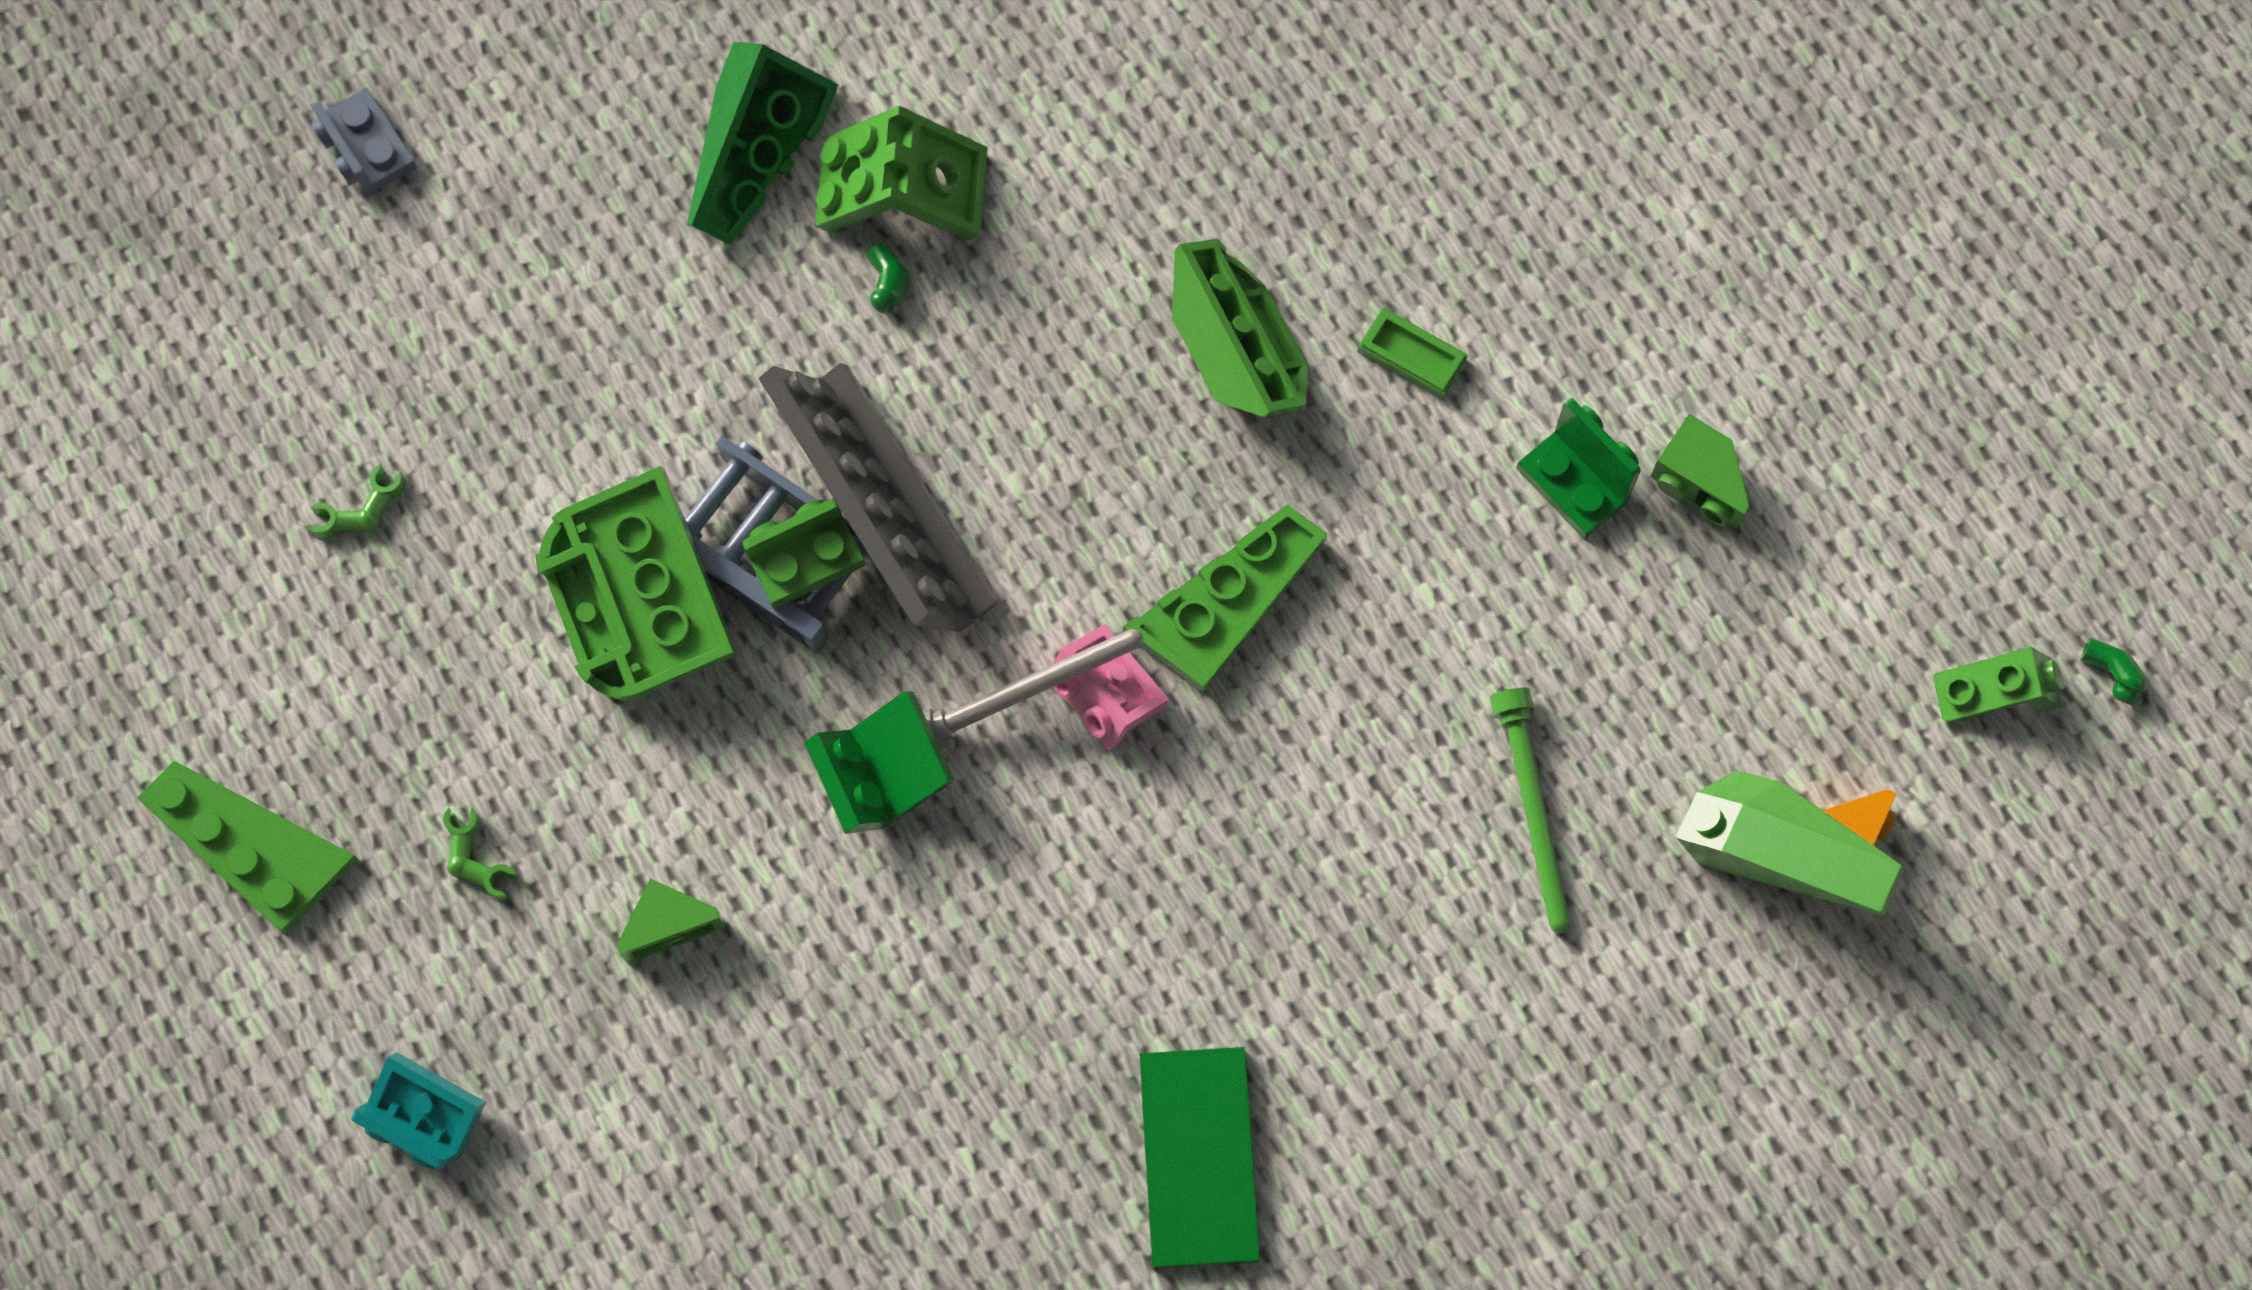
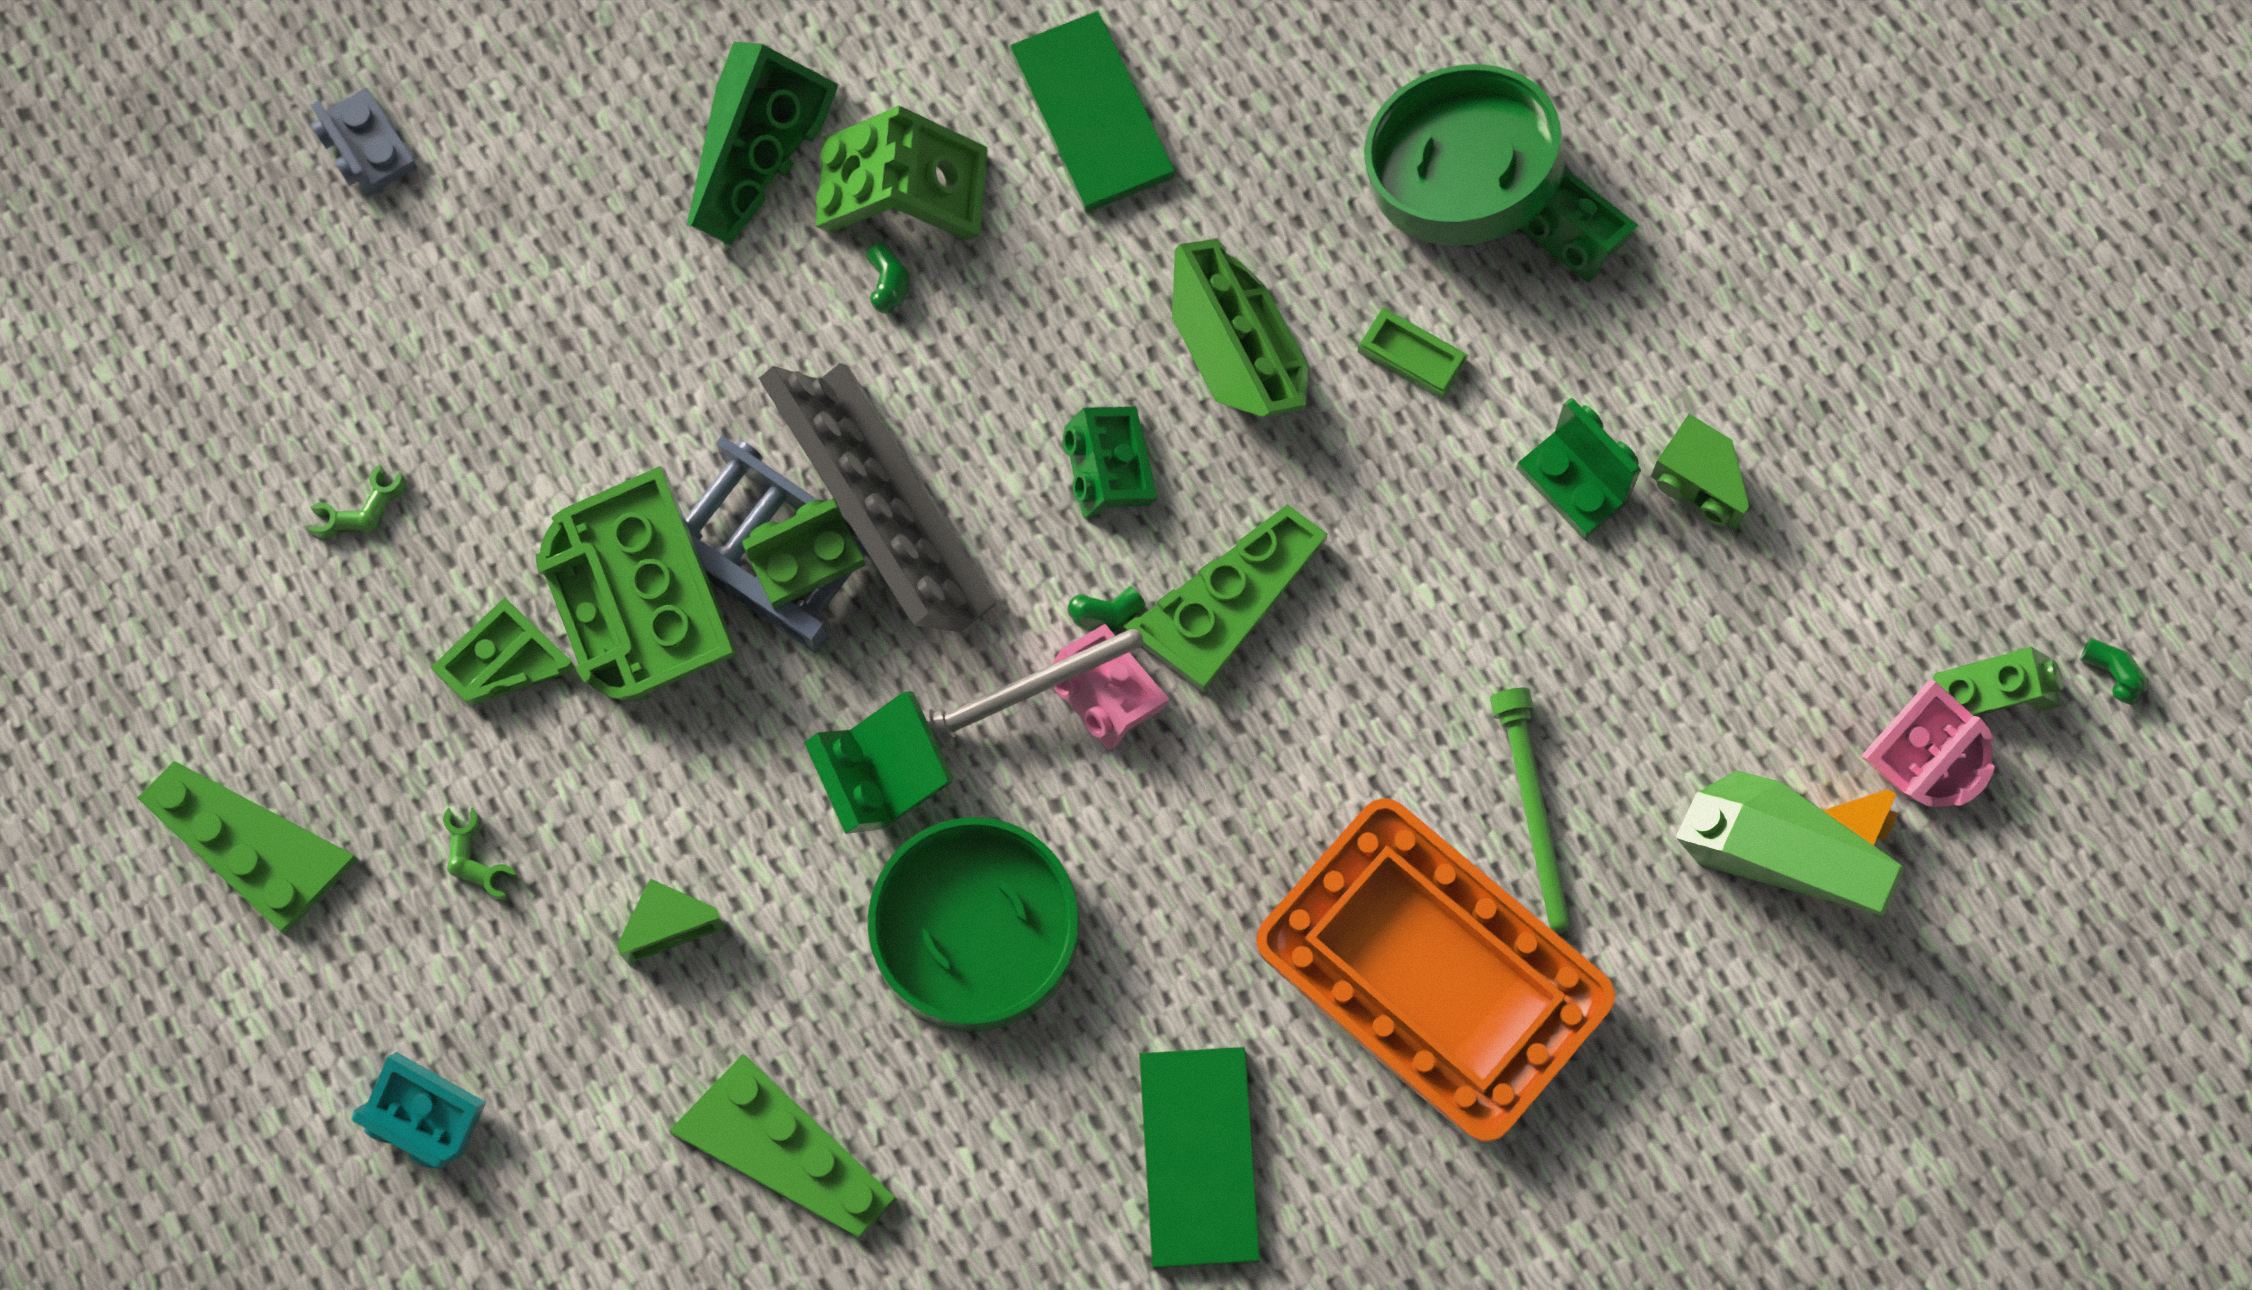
(500, 657): none -> bright green wing
(775, 1142): none -> bright green wing
(973, 924): none -> green piece
(1092, 111): none -> green tile
(1092, 612): none -> green arm
(1108, 459): none -> green bracket
(1435, 970): none -> orange wedge
(1464, 154): none -> green piece
(1580, 227): none -> green bracket
(1934, 750): none -> bright pink slope

